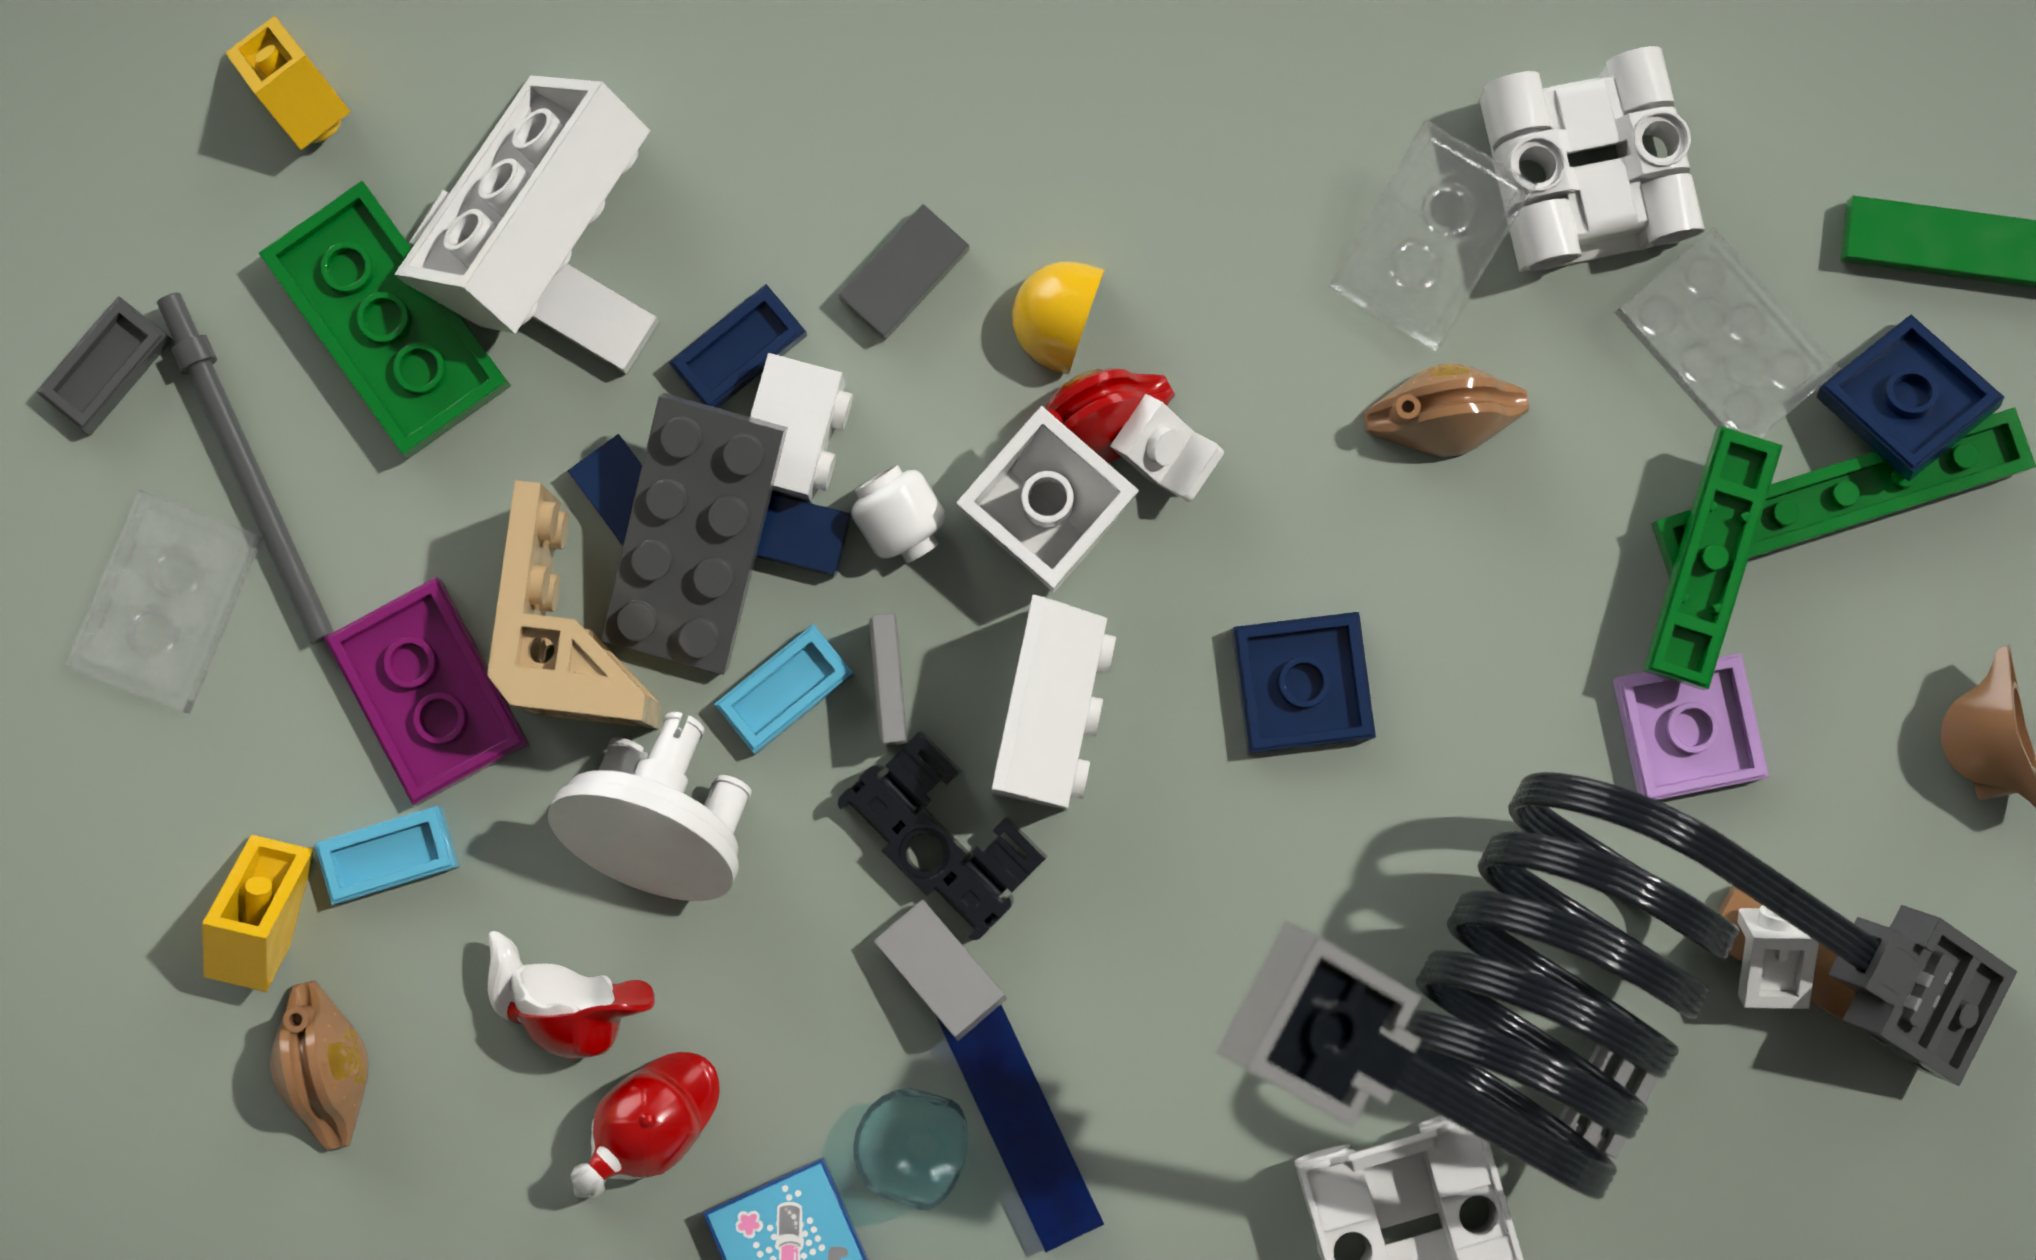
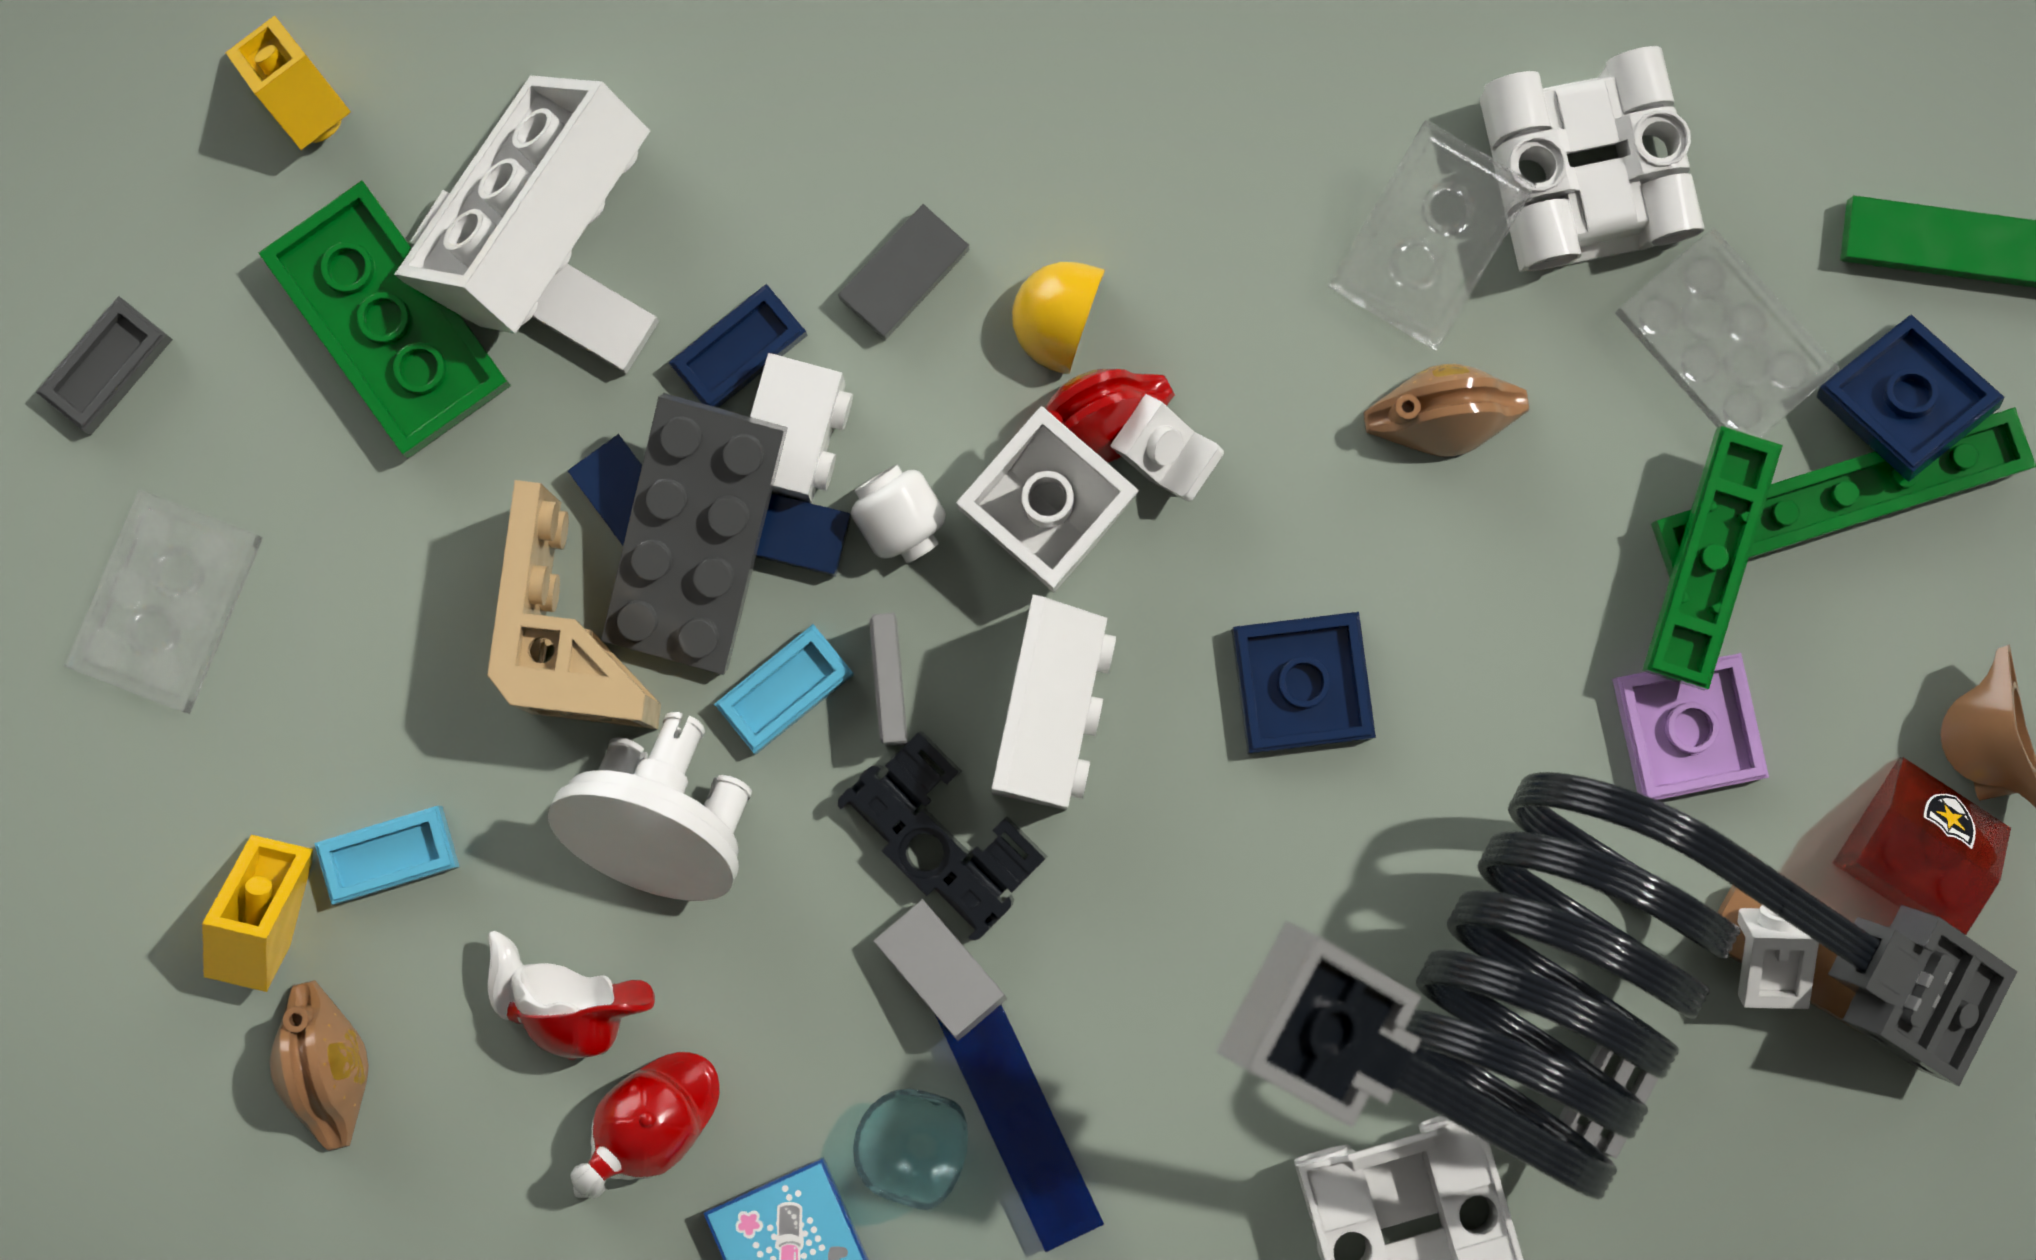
(196, 357): dark grey bar -> none
(426, 691): magenta tile -> none
(1927, 847): none -> clear red slope

